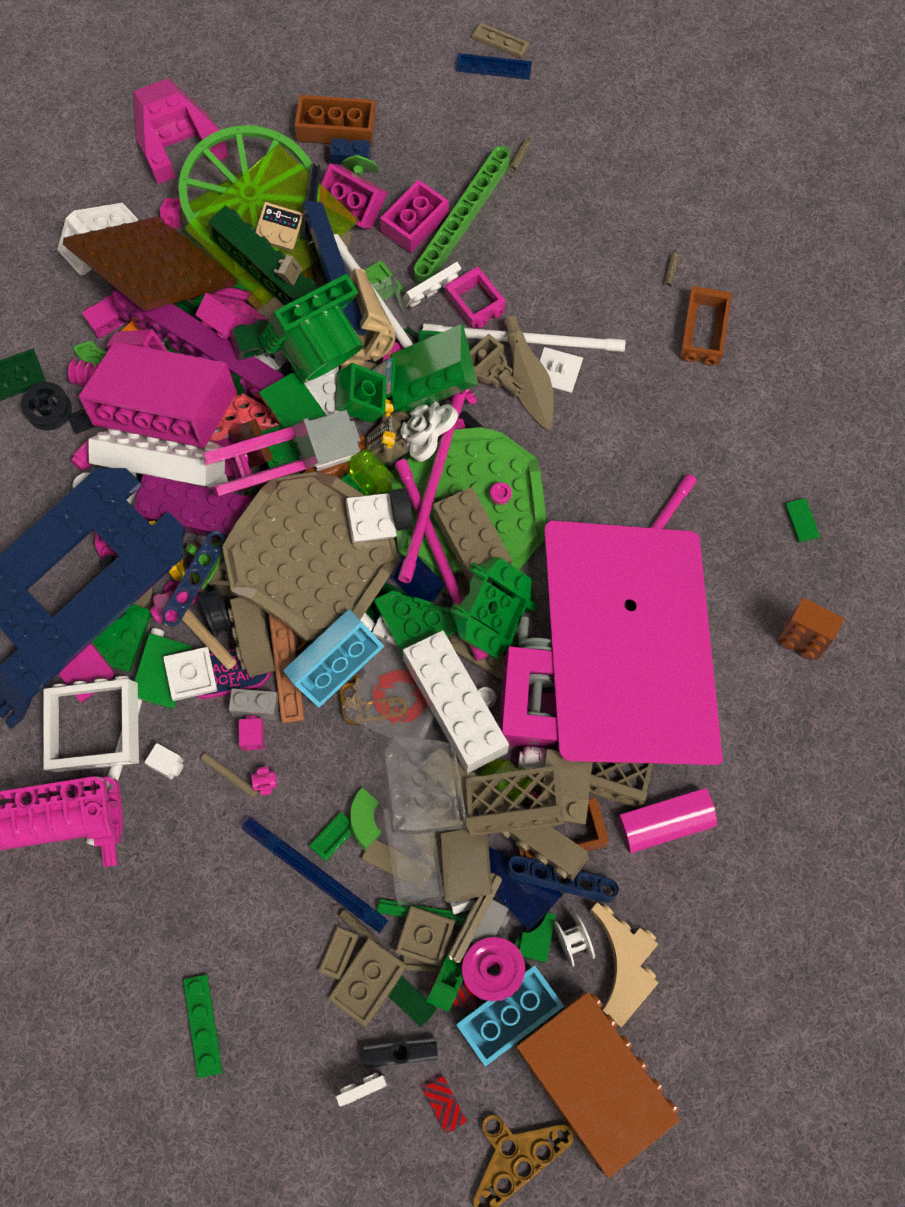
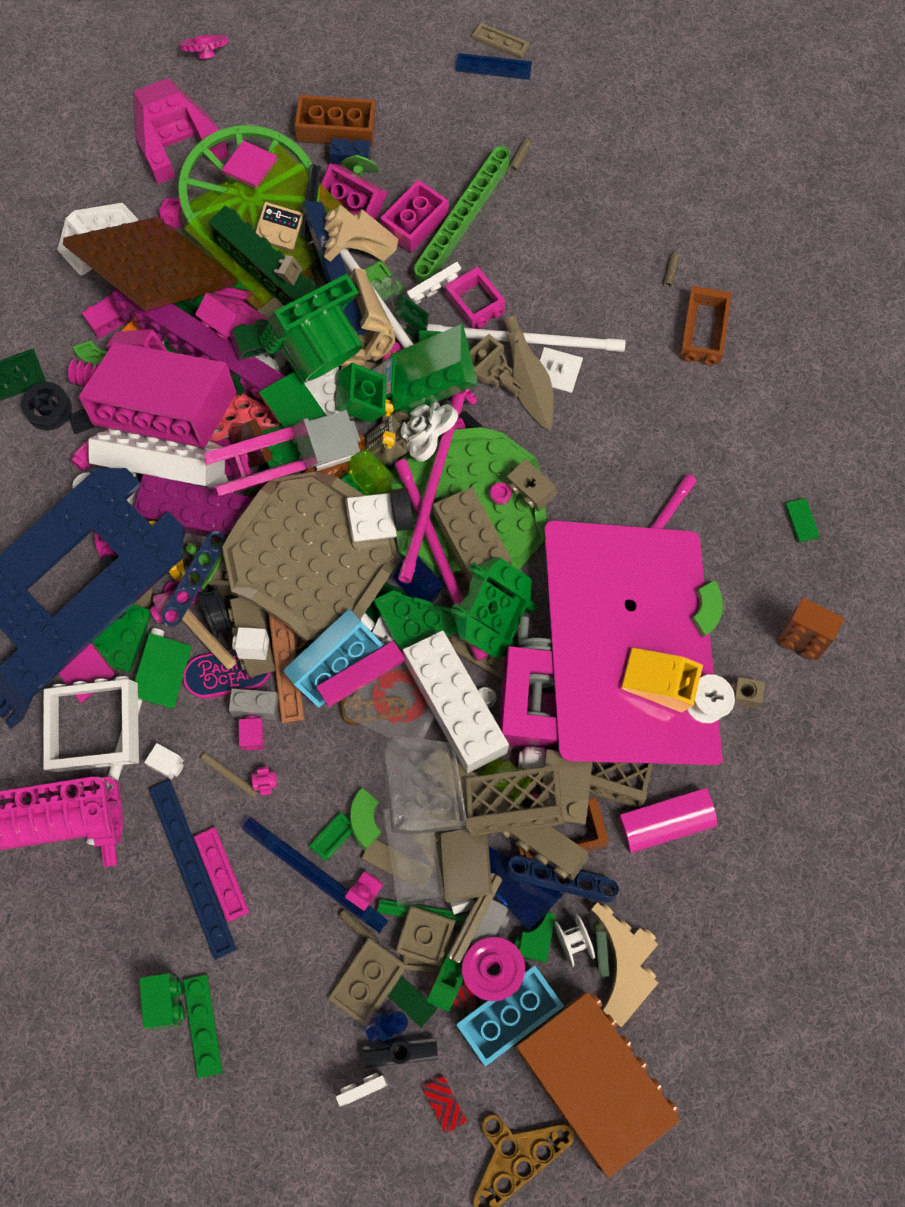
(161, 1002): none -> green brick
(190, 673): white plate -> none
(193, 870): none -> dark blue tile
(204, 44): none -> dark pink gear
(221, 874): none -> dark pink tile
(249, 164): none -> dark pink tile
(251, 643): none -> white brick
(338, 953): dark tan tile -> none
(357, 232): none -> tan arch
(360, 674): none -> dark pink tile
(364, 890): none -> dark pink bracket
(387, 1026): none -> clear blue hips
(411, 312): none -> dark green tile
(527, 475): none -> dark tan brick
(601, 953): none -> dark green tile
(662, 678): none -> yellow slope
(709, 608): none -> bright green tile
(716, 690): none -> white piece
(756, 691): none -> dark tan brick

